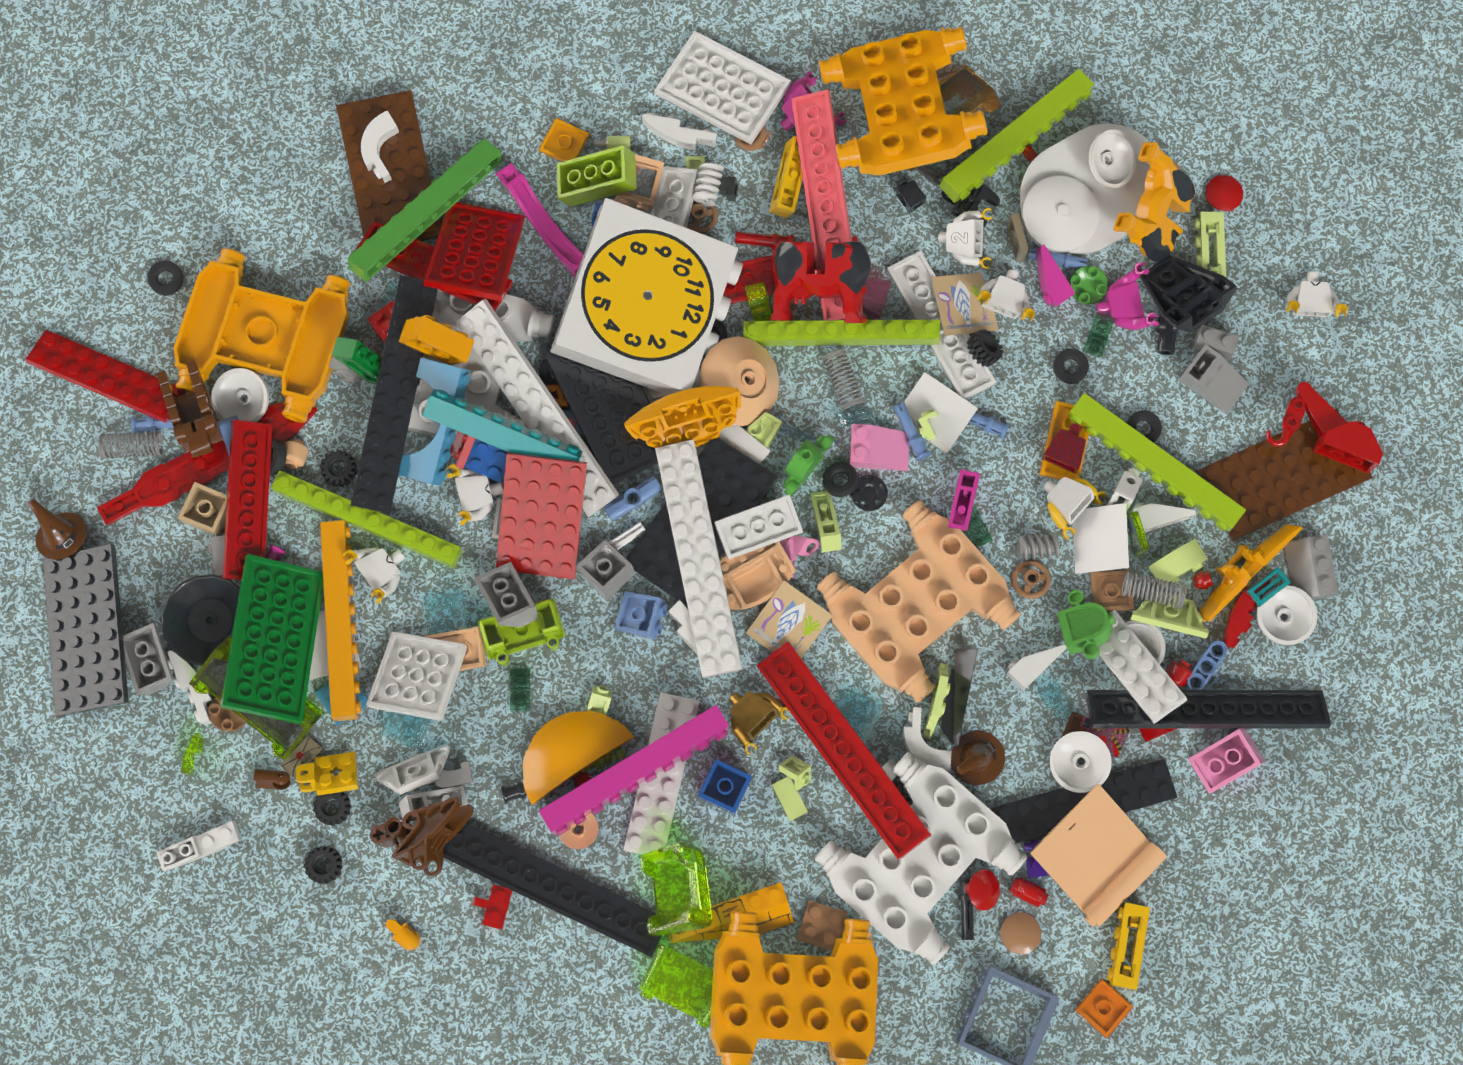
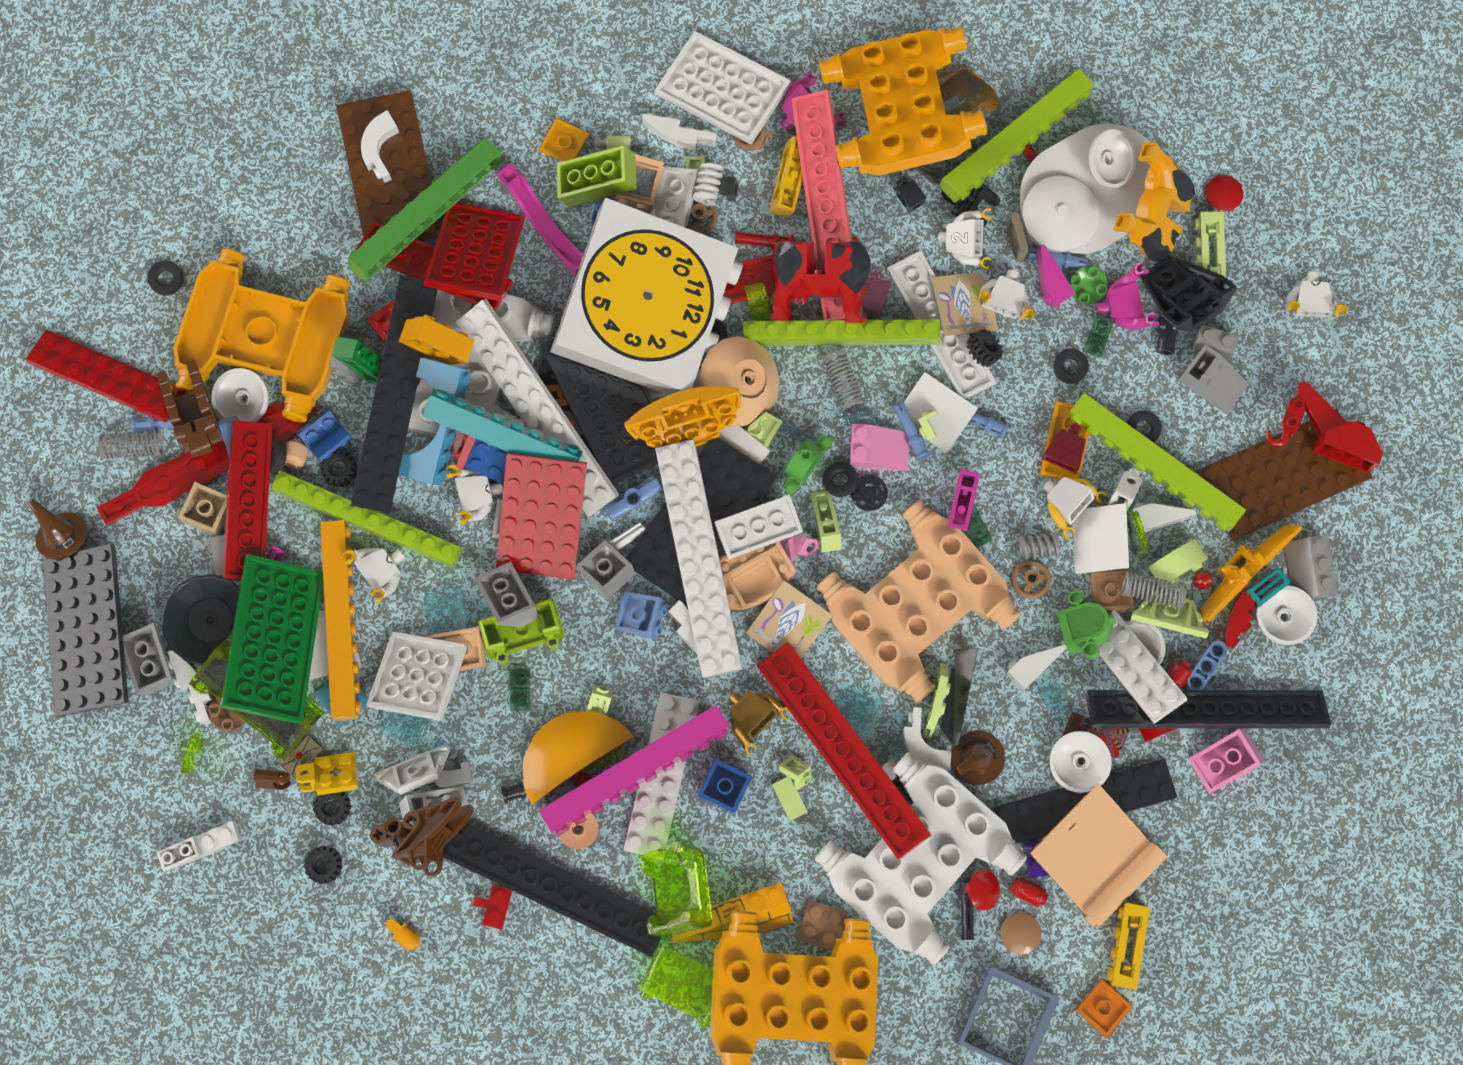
(324, 435): none -> blue bracket

